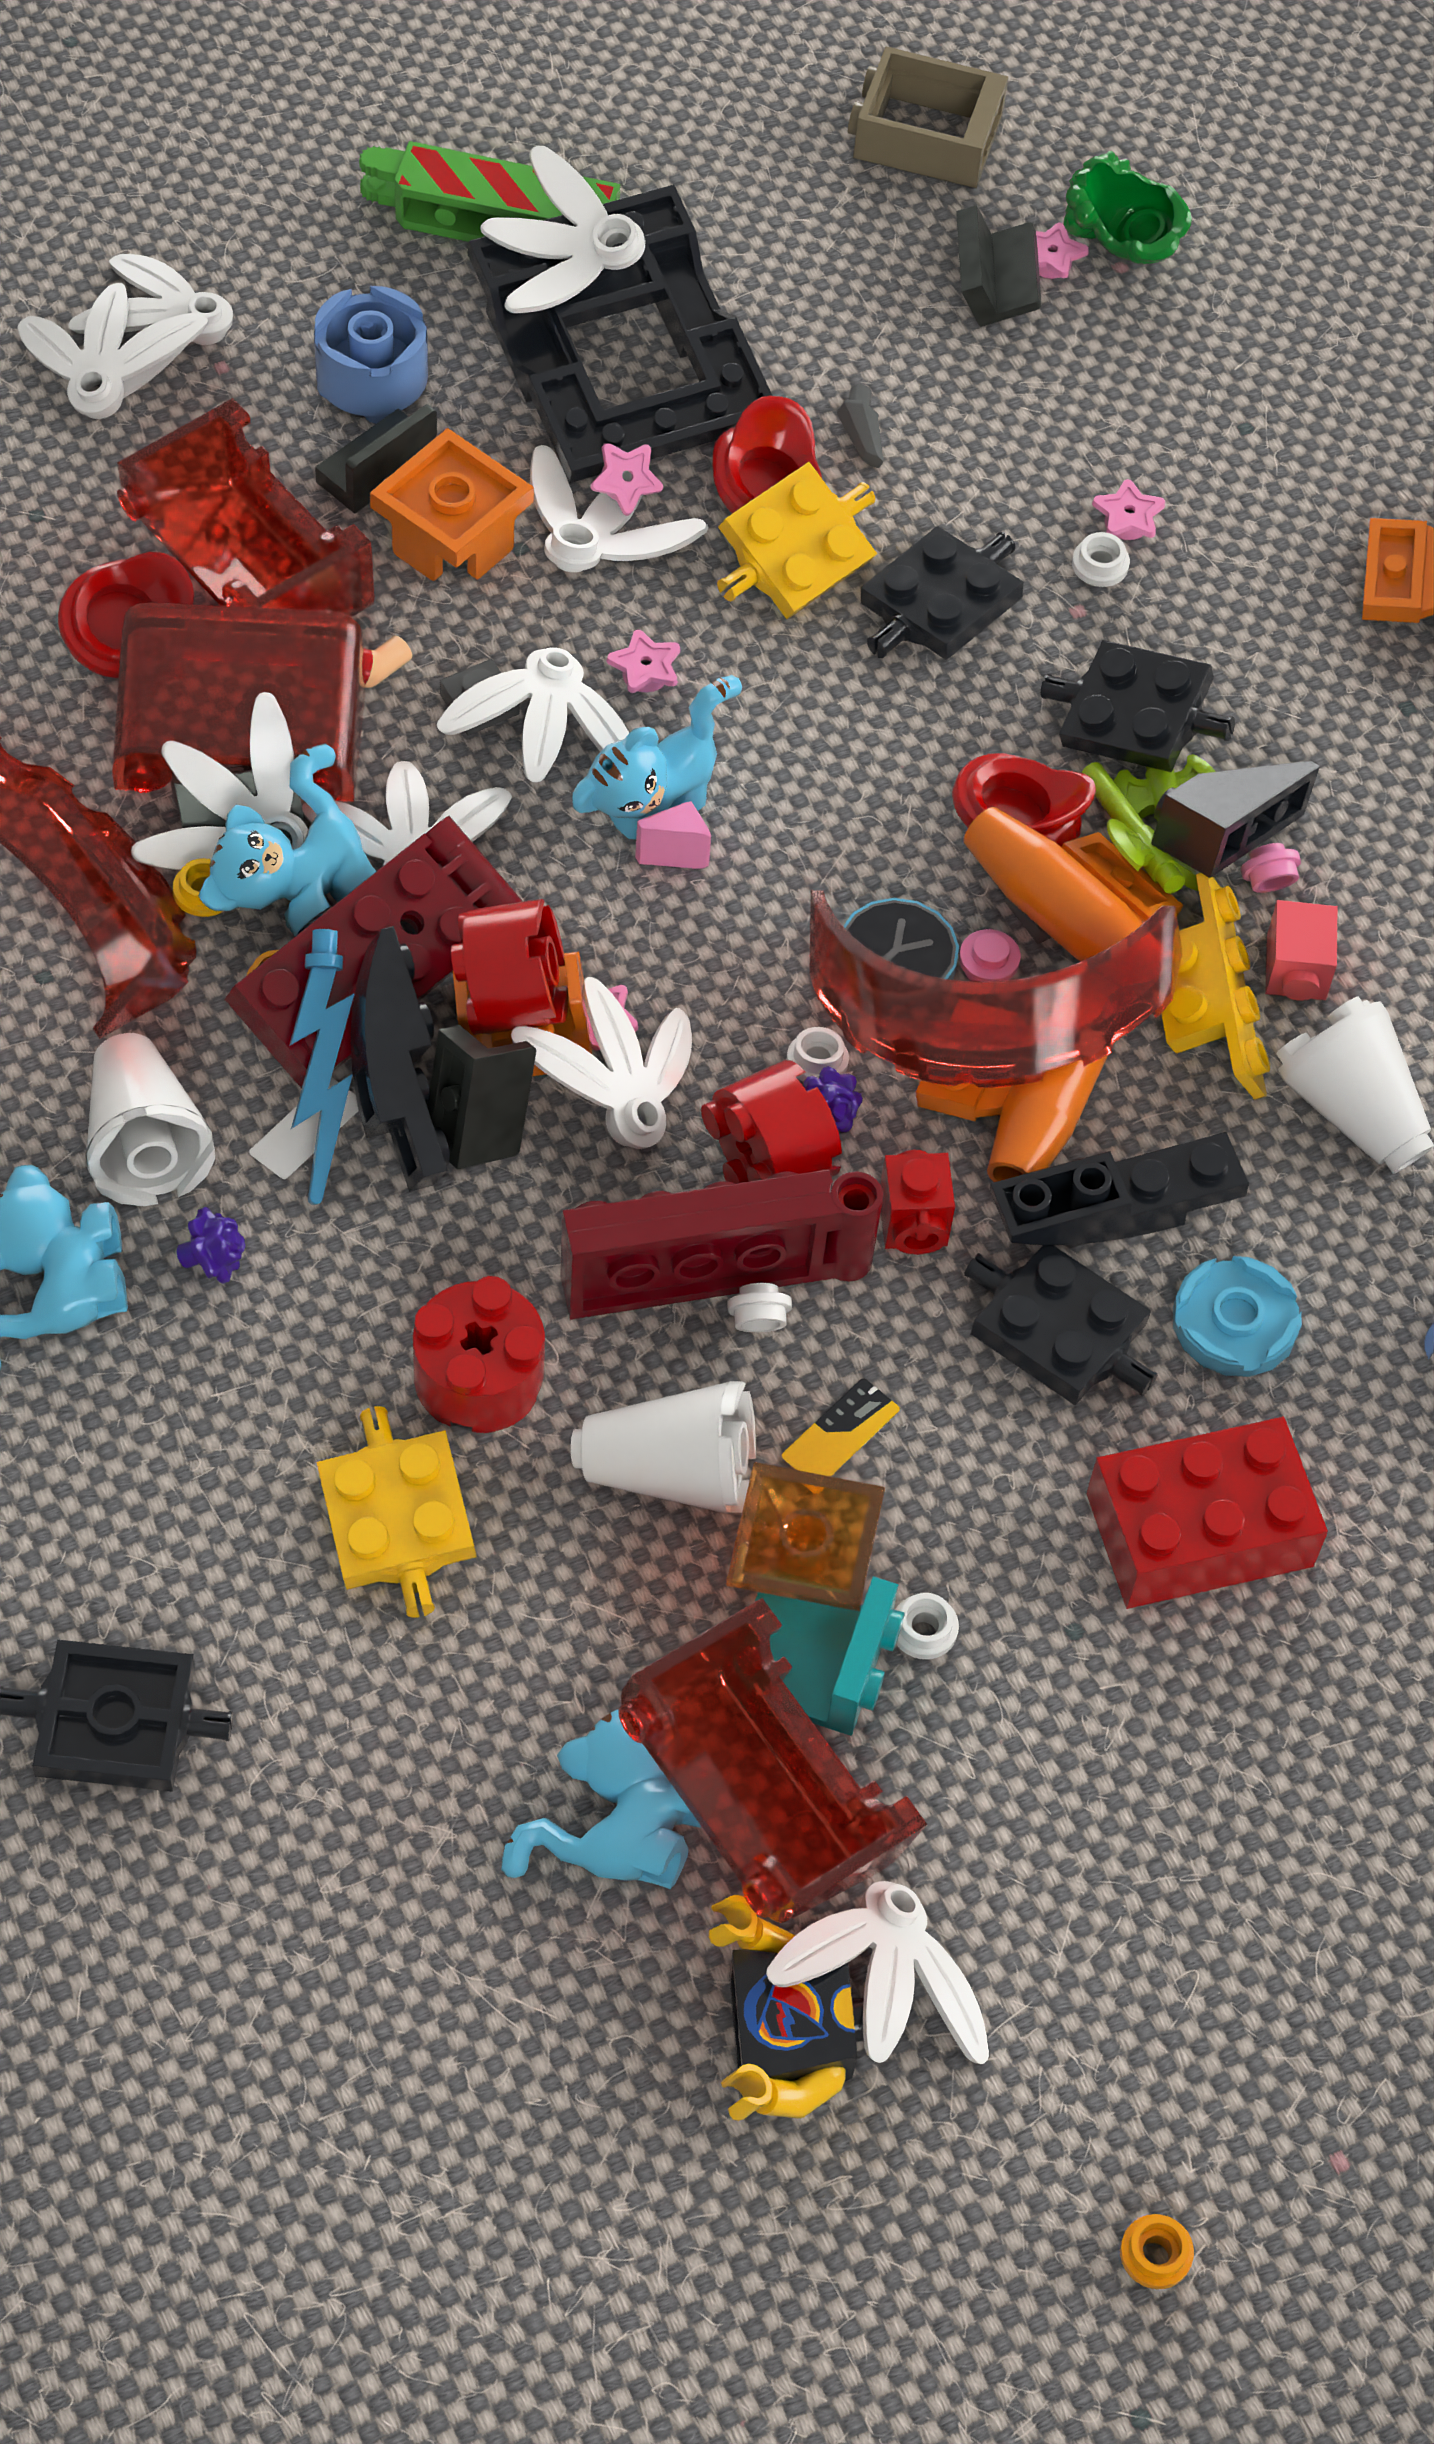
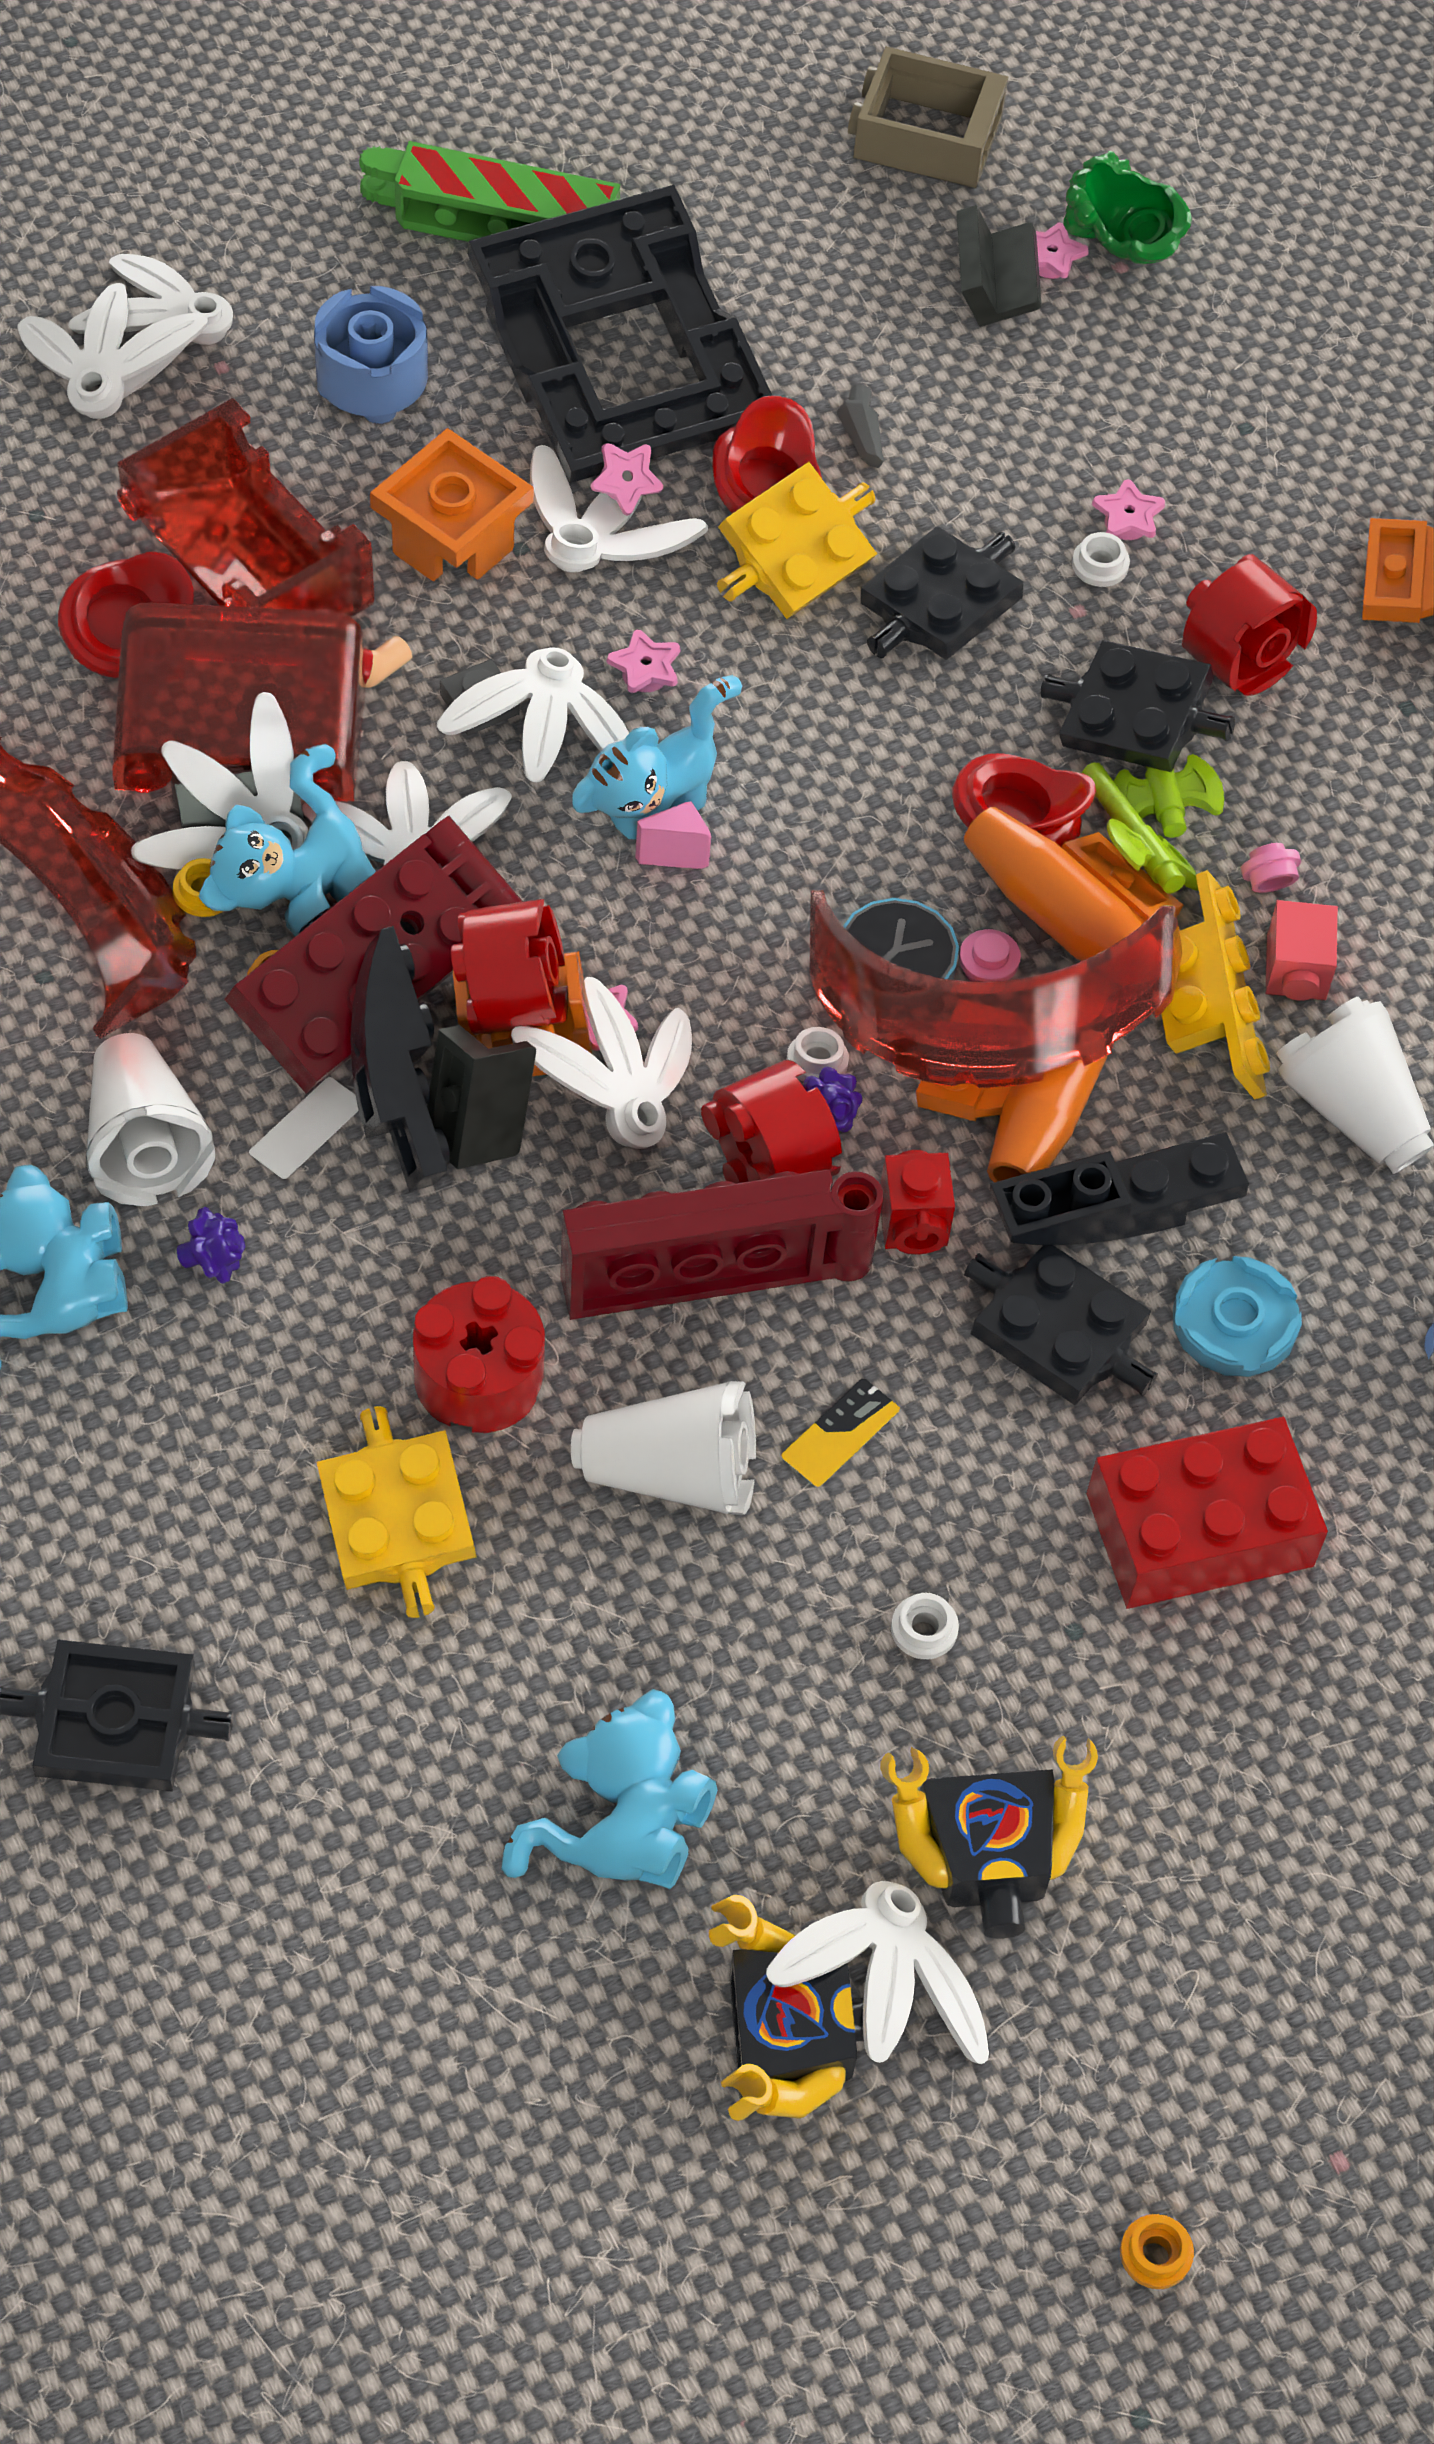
(330, 1024): dark azure piece -> none
(375, 455): pearl dark grey panel -> none
(585, 246): white plant -> none
(759, 1308): white plate -> none
(761, 1769): clear red windscreen -> none
(806, 1536): clear orange slope -> none
(835, 1652): teal bracket -> none
(991, 1834): none -> torso
(1230, 812): black slope -> none
(1247, 625): none -> red brick

